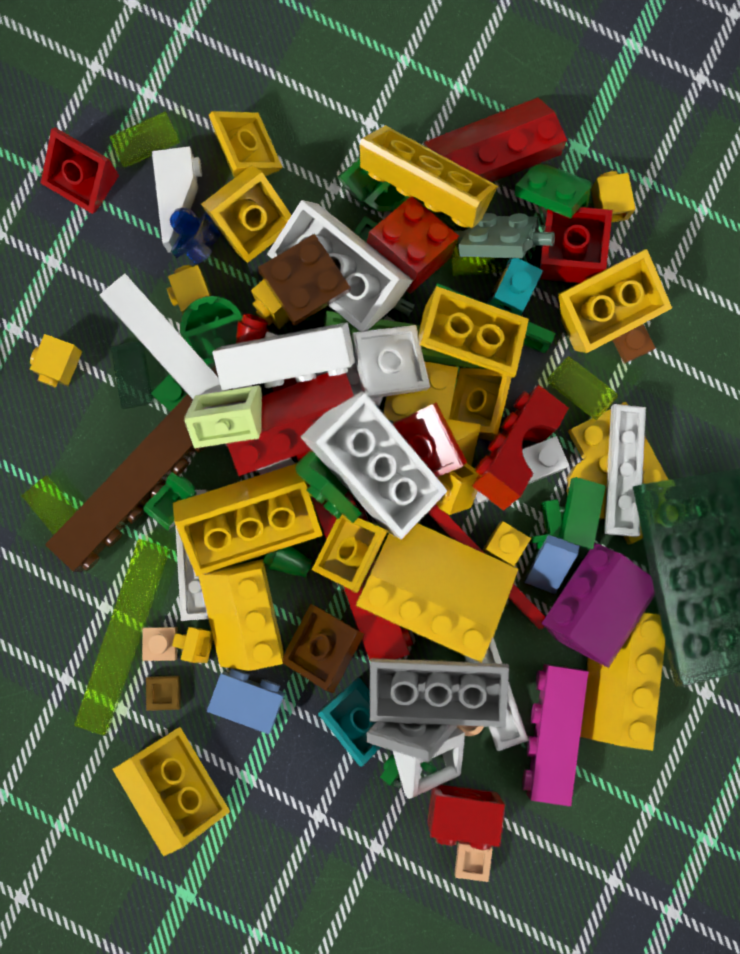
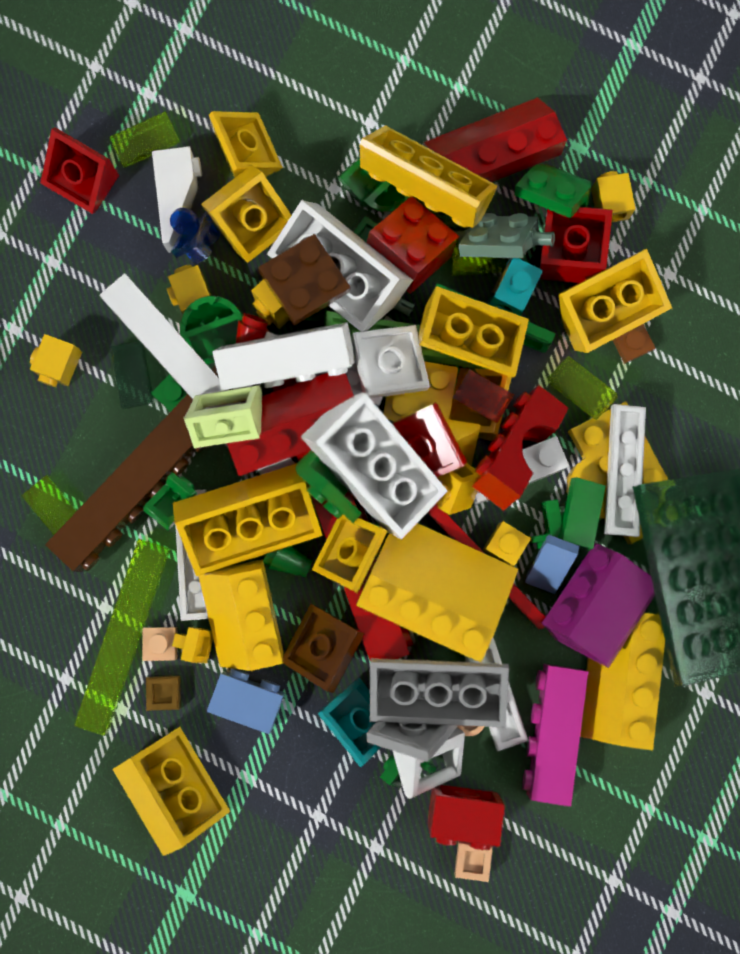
(483, 395): none -> clear red slope

